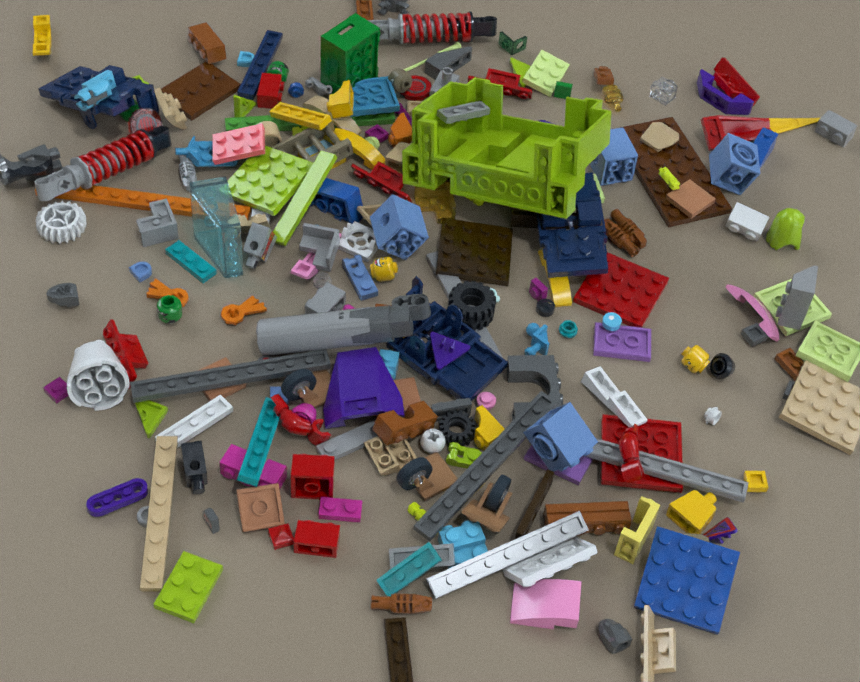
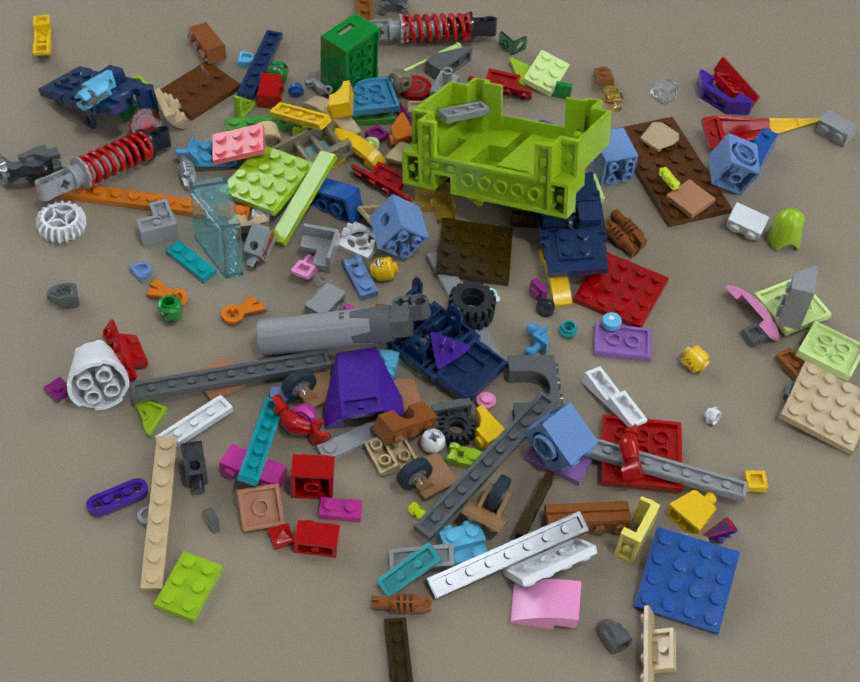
(722, 366): black cone -> none

